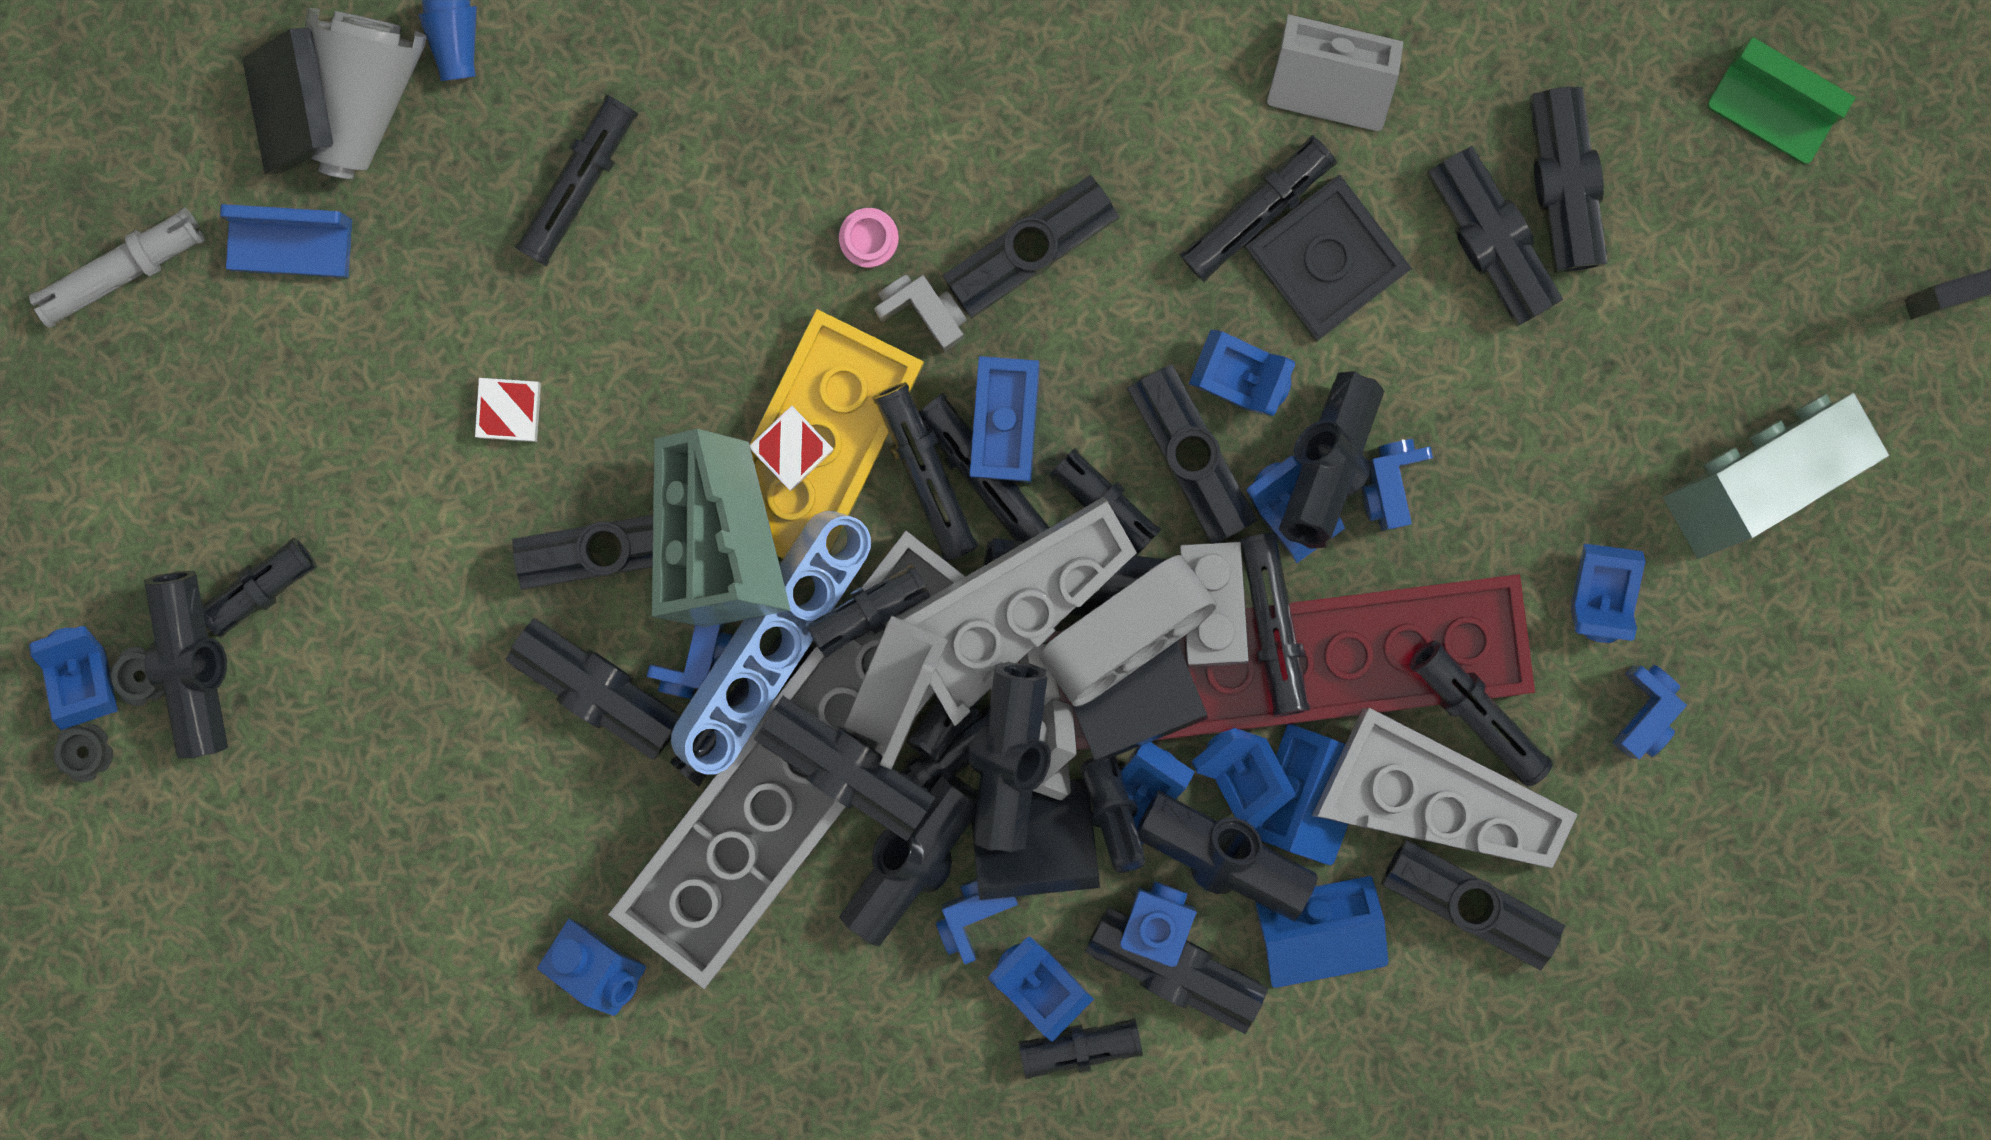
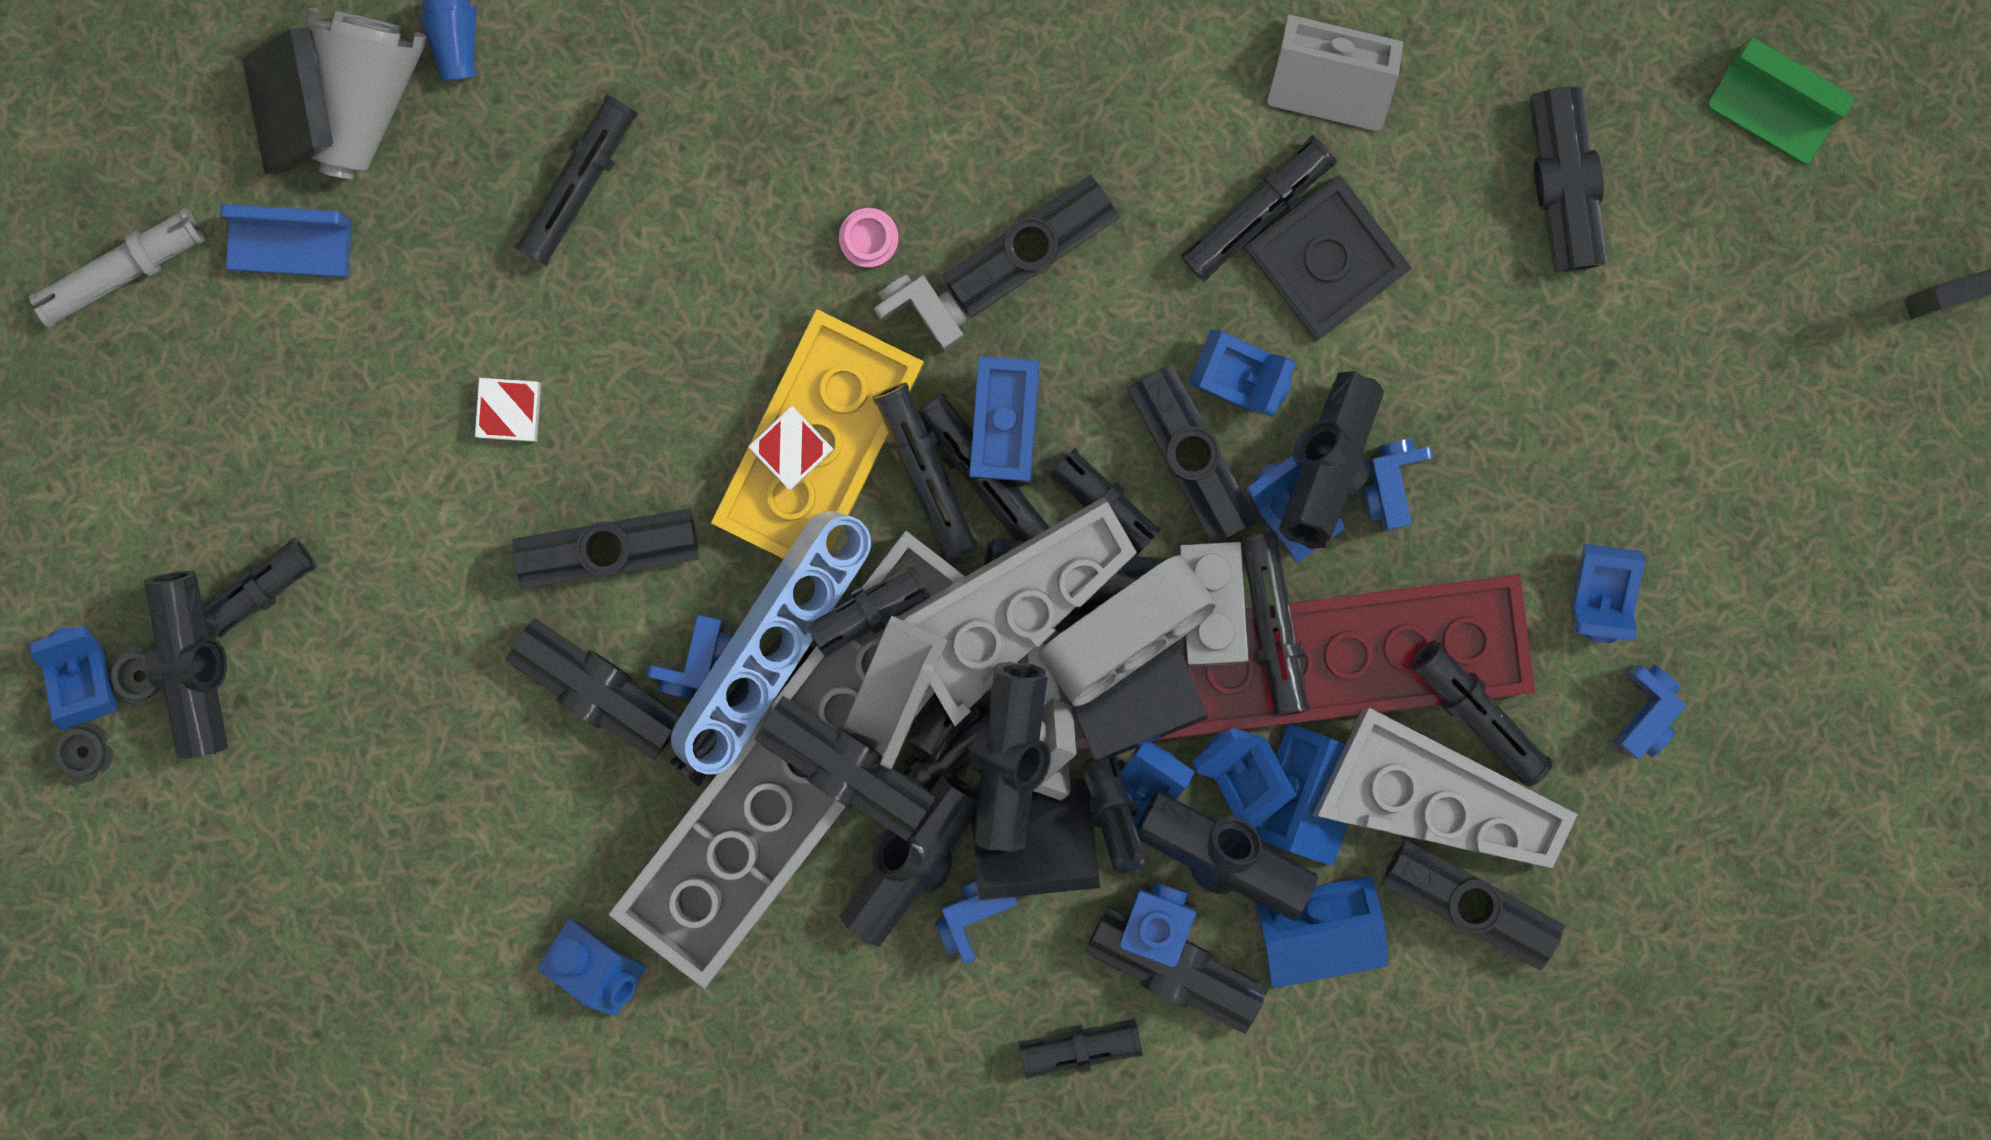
(711, 533): sand green wedge -> none
(1040, 987): blue bracket -> none
(1494, 236): black piece -> none
(1776, 475): wedge -> none

